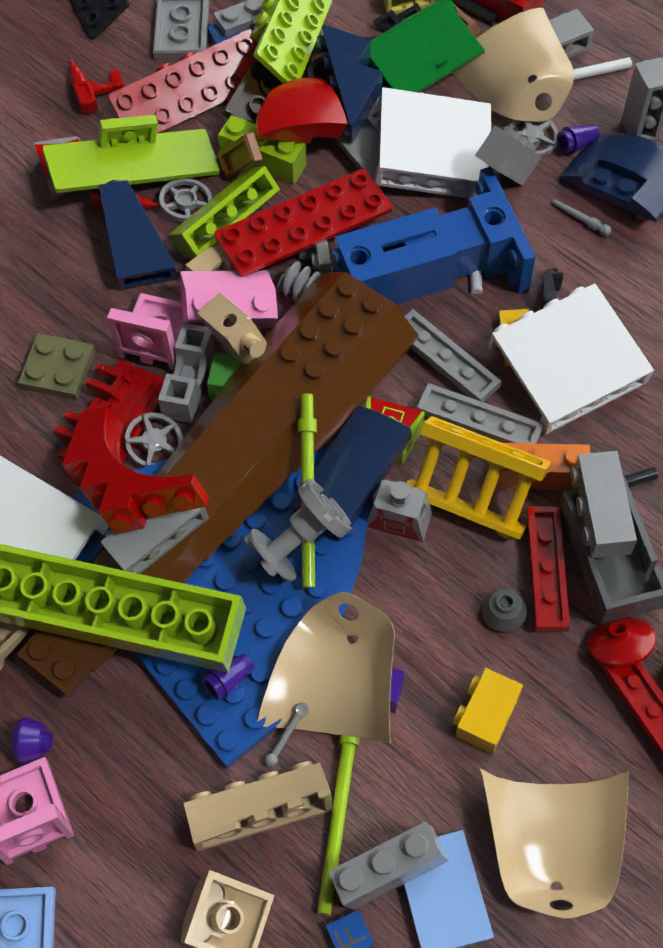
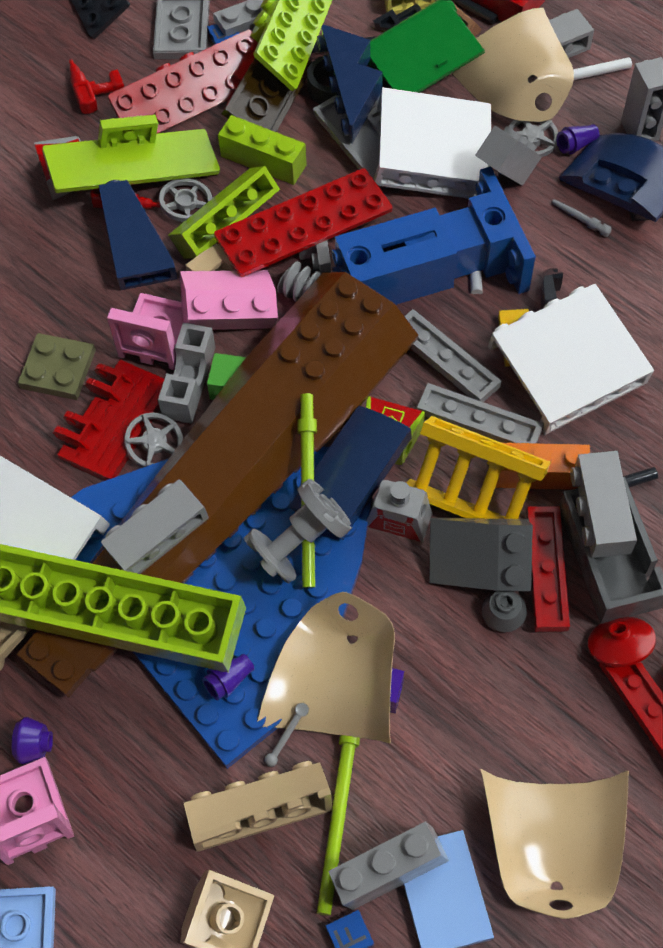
(119, 493): red arch -> none
(239, 340): tan torso -> none
(240, 156): tile -> none
(301, 111): red brick -> none
(481, 553): none -> dark grey slope
(487, 710): yellow brick -> none

